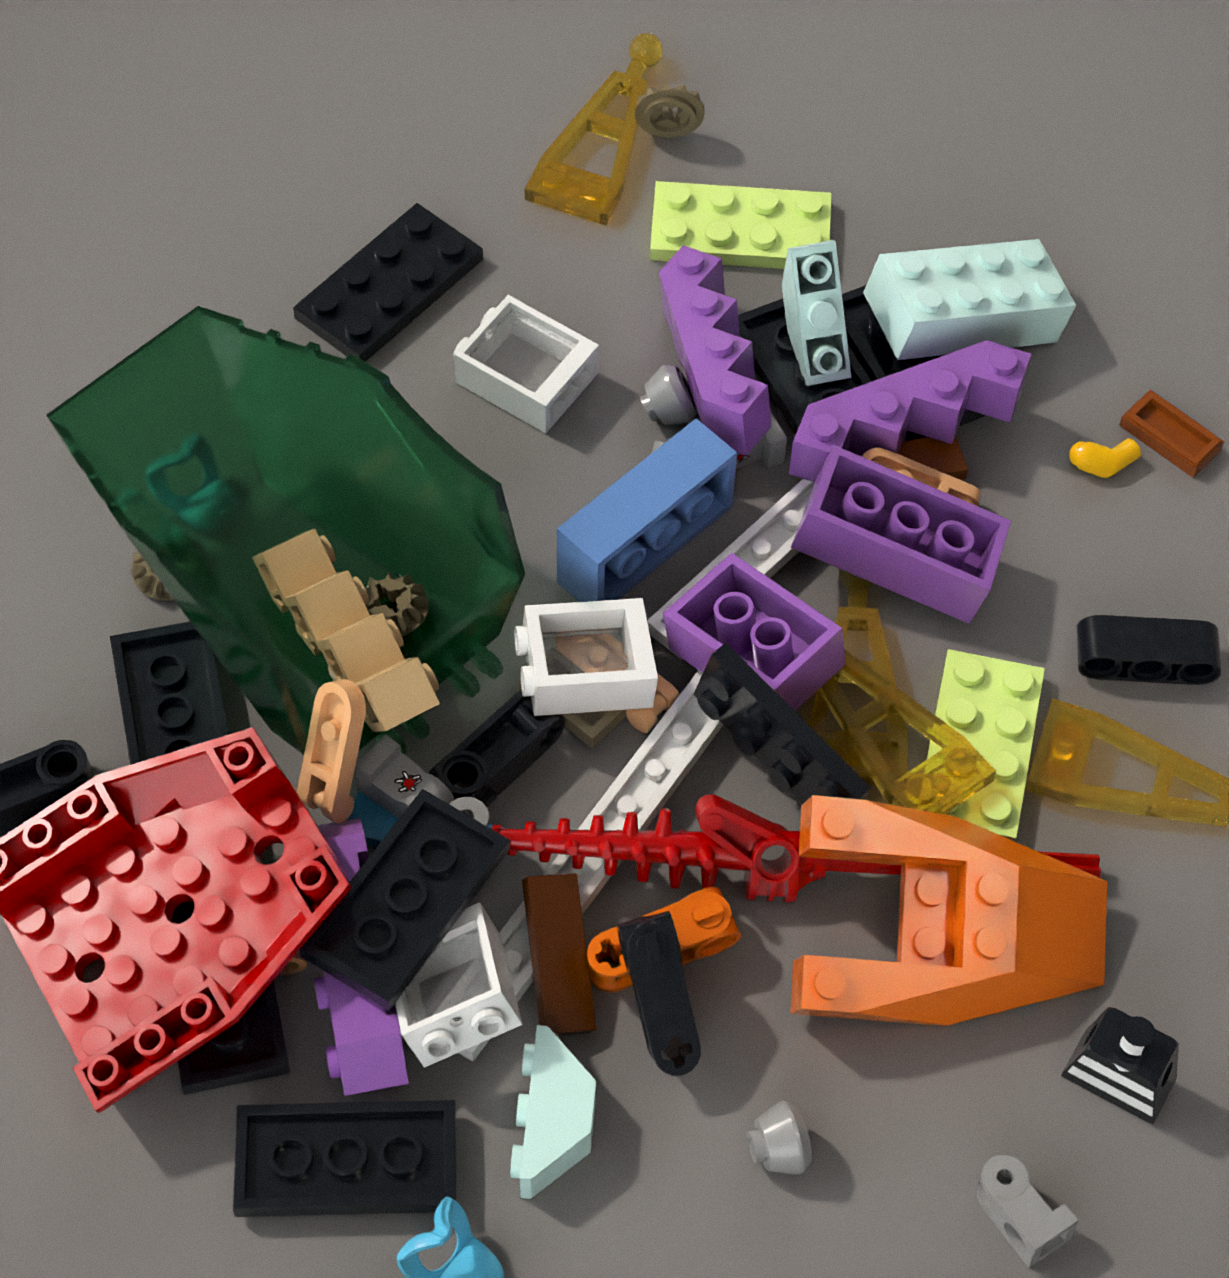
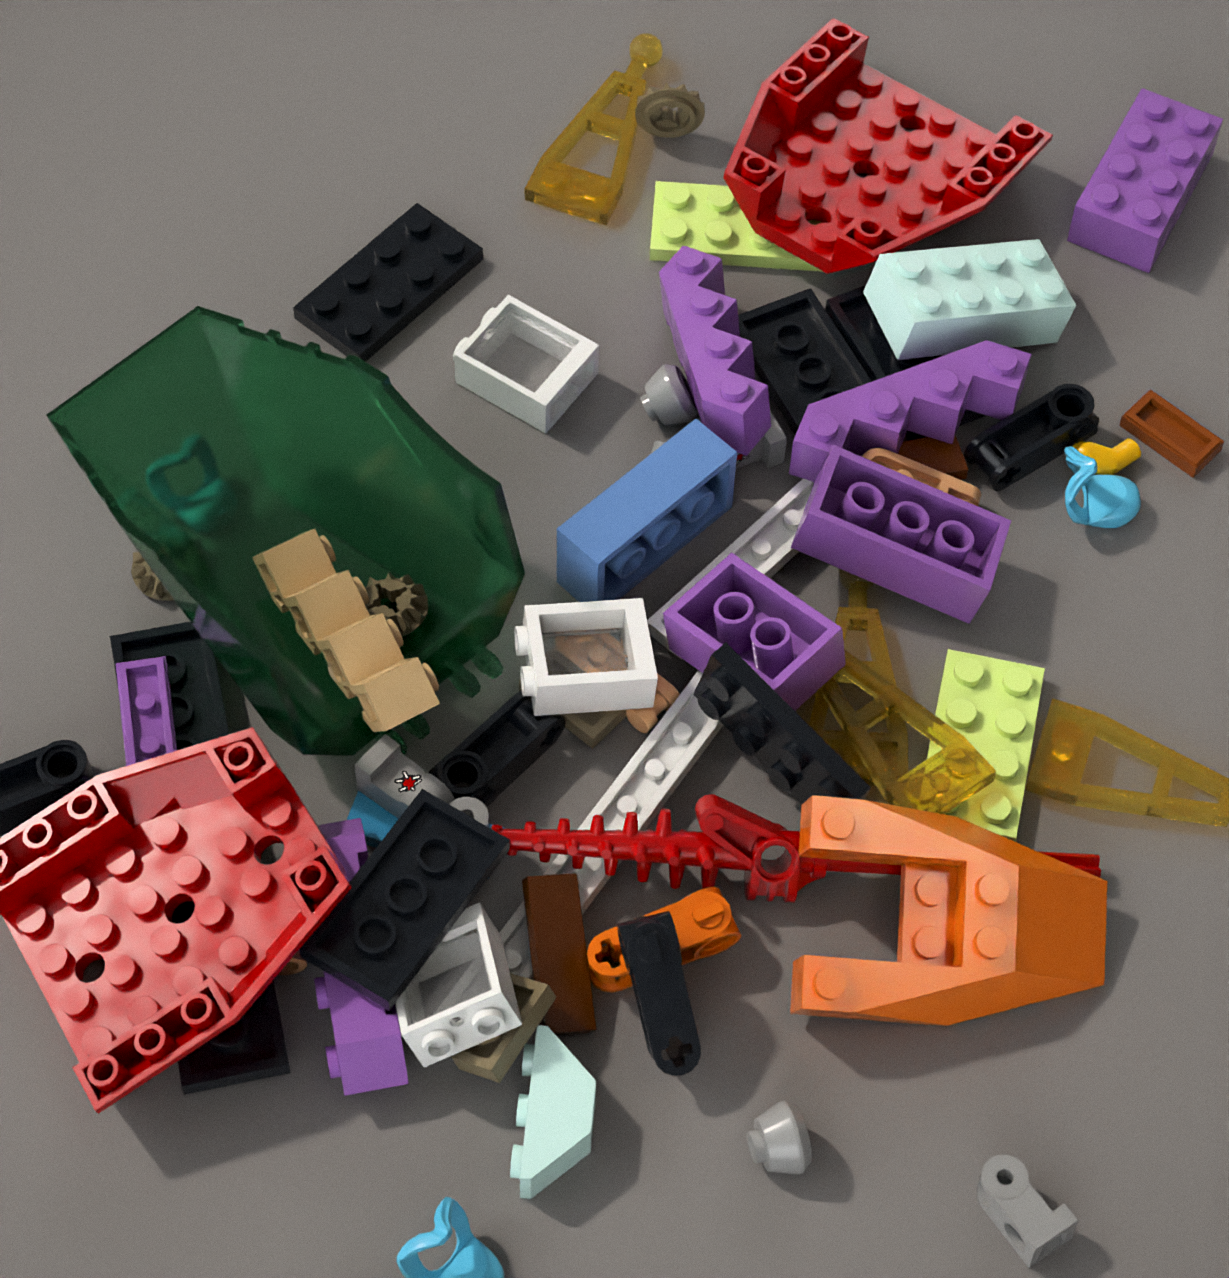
(146, 709): none -> medium lavender tile
(332, 749): light nougat plate -> none
(344, 1158): black plate -> none
(495, 1056): none -> dark tan plate
(816, 312): light aqua slope -> none
(836, 117): none -> red wedge
(1034, 435): none -> black piece
(1108, 499): none -> medium azure piece
(1125, 1063): black torso -> none
(1144, 180): none -> medium lavender brick
(1148, 650): black beam -> none

